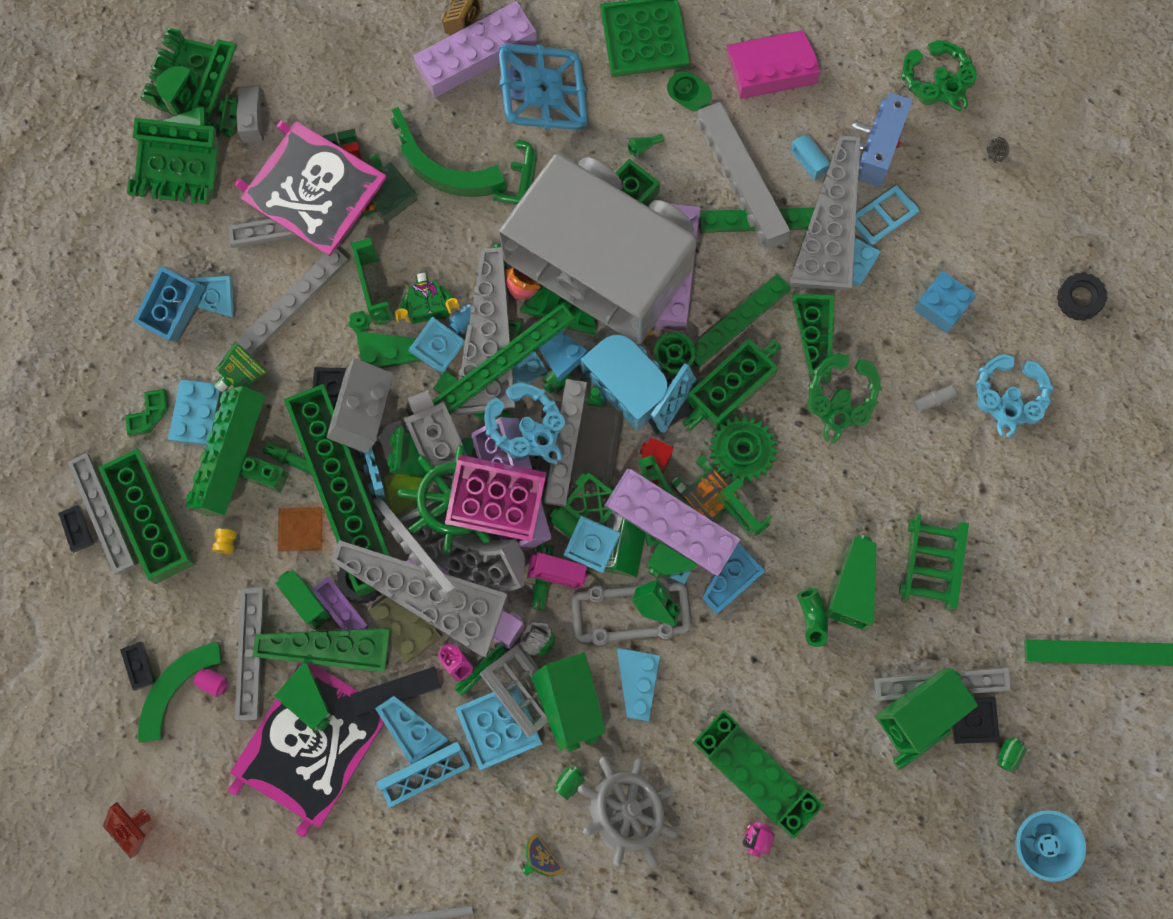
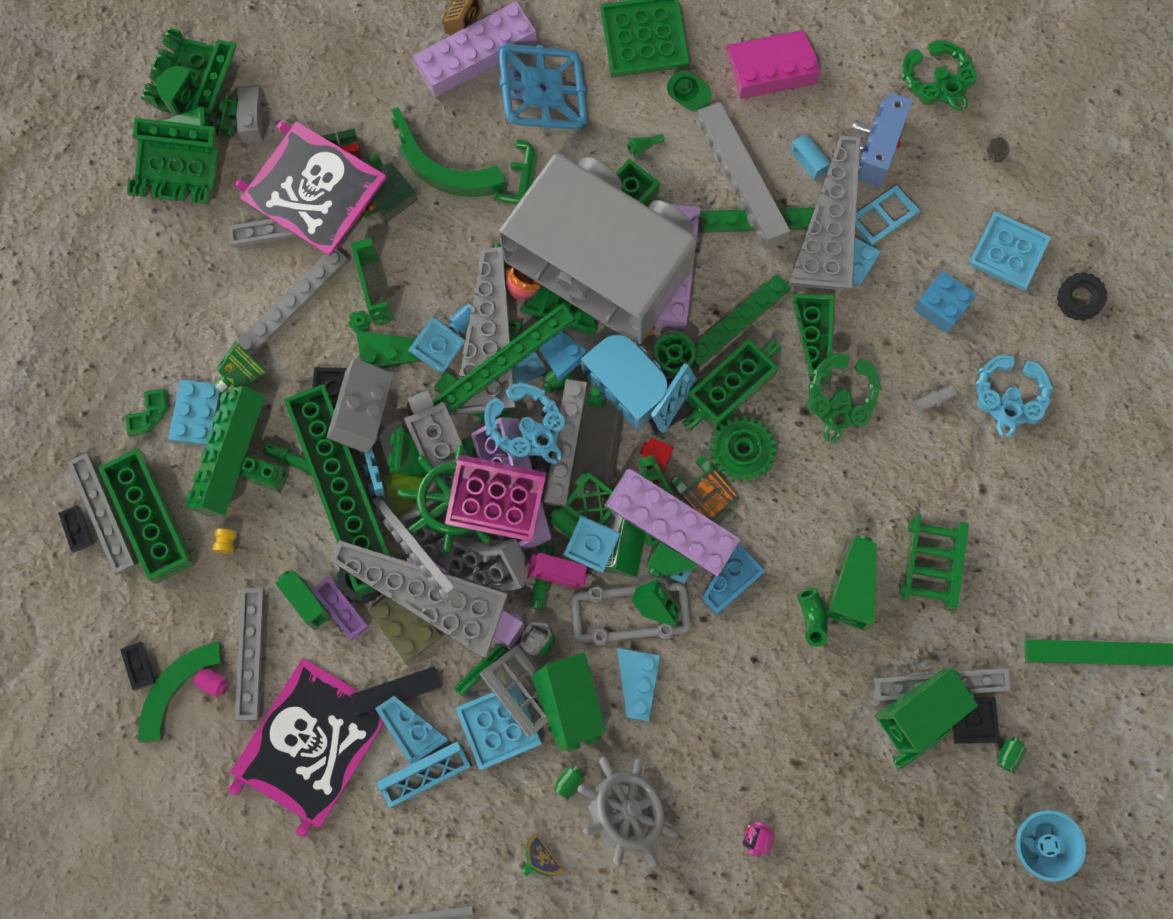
(126, 829): clear red tile -> none
(169, 304): dark azure brick -> none
(217, 295): medium azure wing -> none
(300, 529): clear orange tile -> none
(304, 698): green slope -> none
(338, 648): green wing -> none
(426, 301): green torso -> none
(455, 662): dark pink rock -> none
(739, 511): green panel -> none
(757, 775): green slope -> none
(1009, 251): none -> medium azure plate

